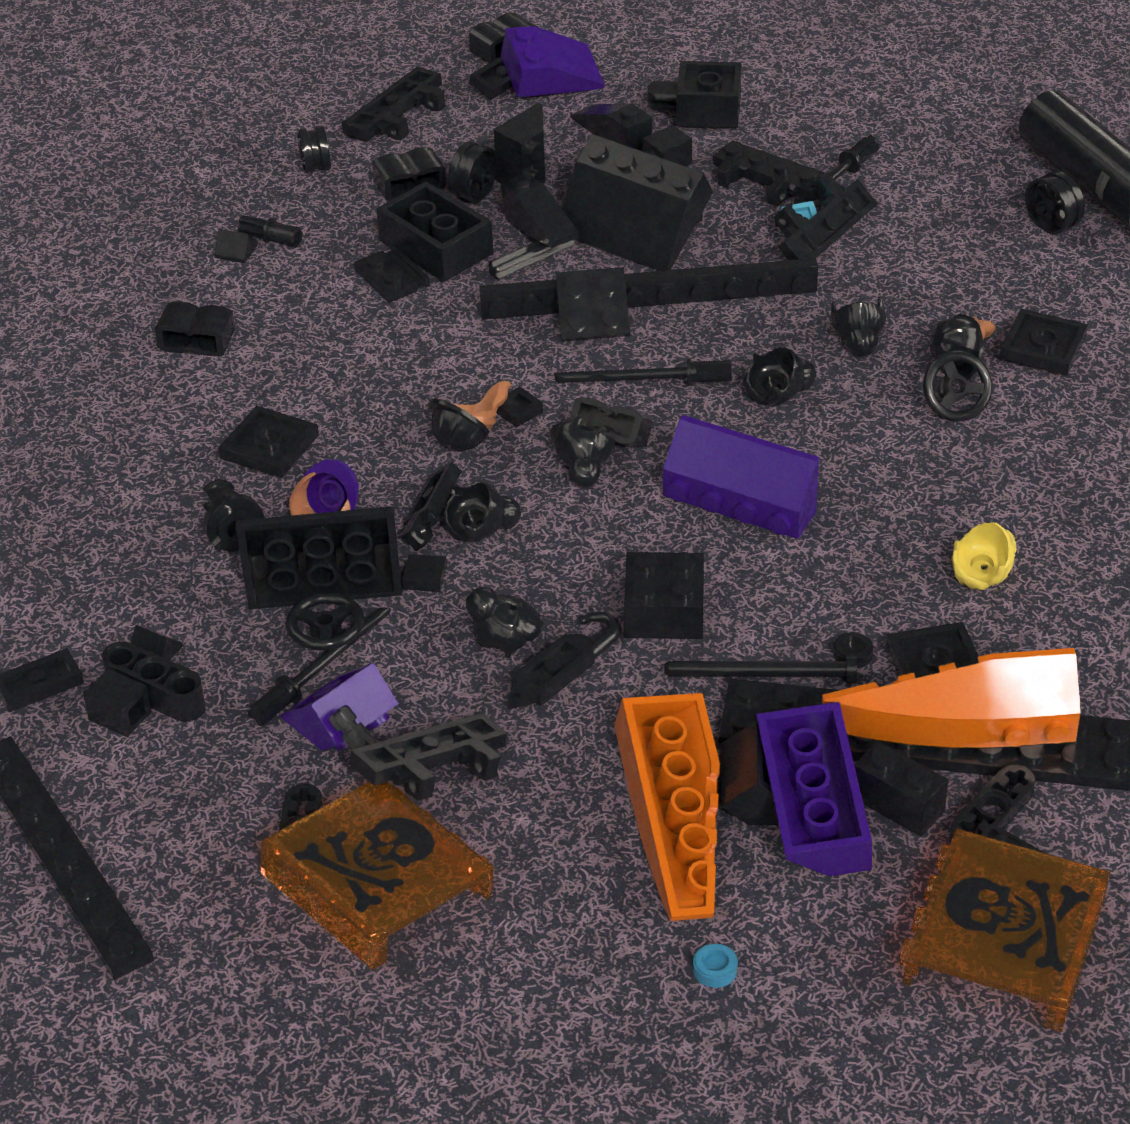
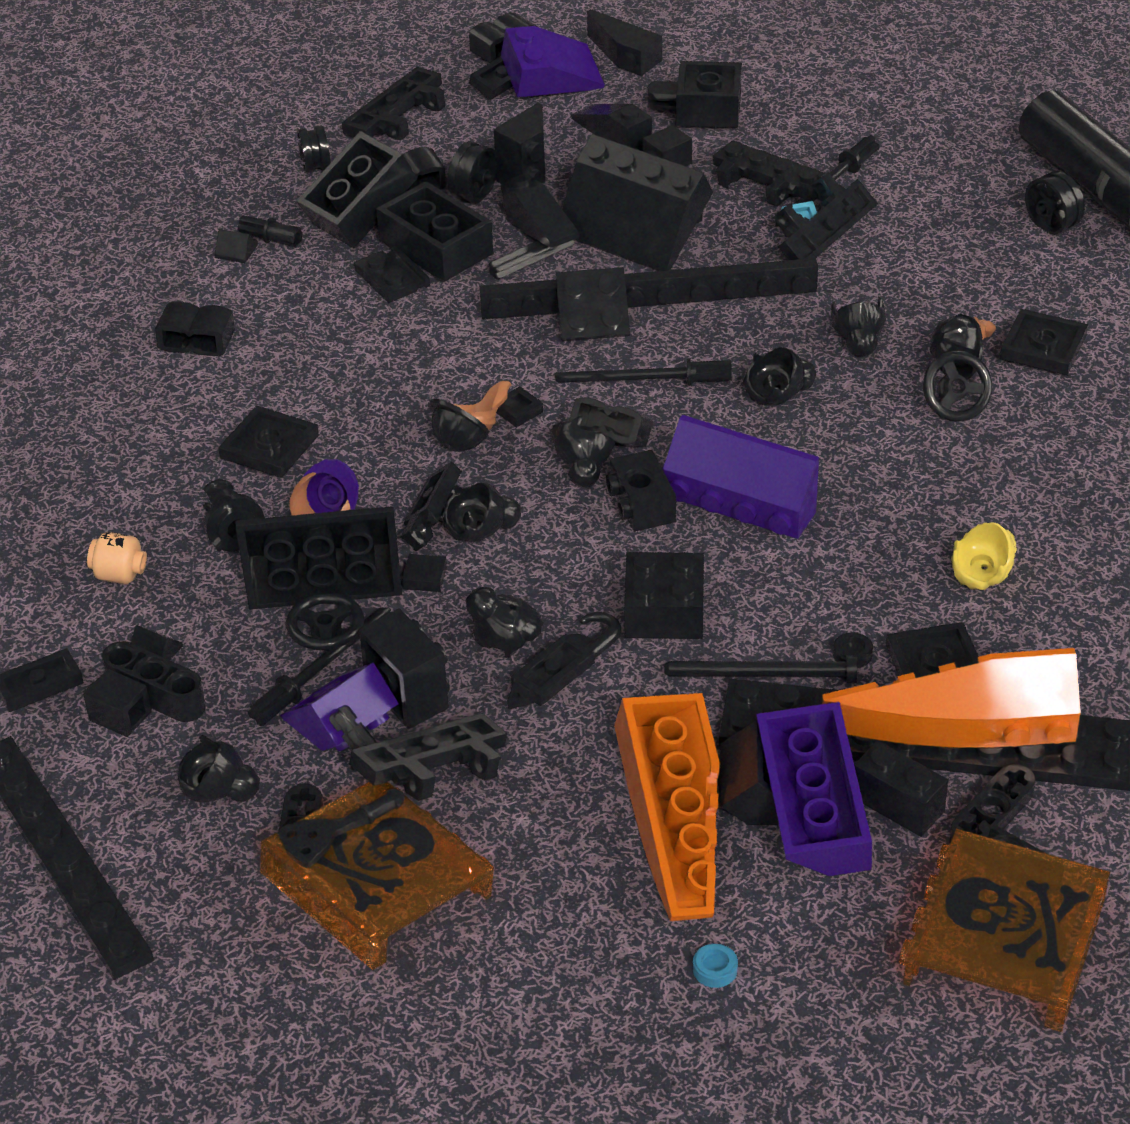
(116, 558): none -> light nougat head
(214, 772): none -> black piece
(327, 829): none -> black piece
(353, 186): none -> black brick
(409, 665): none -> black brick
(624, 43): none -> black slope
(641, 490): none -> black brick

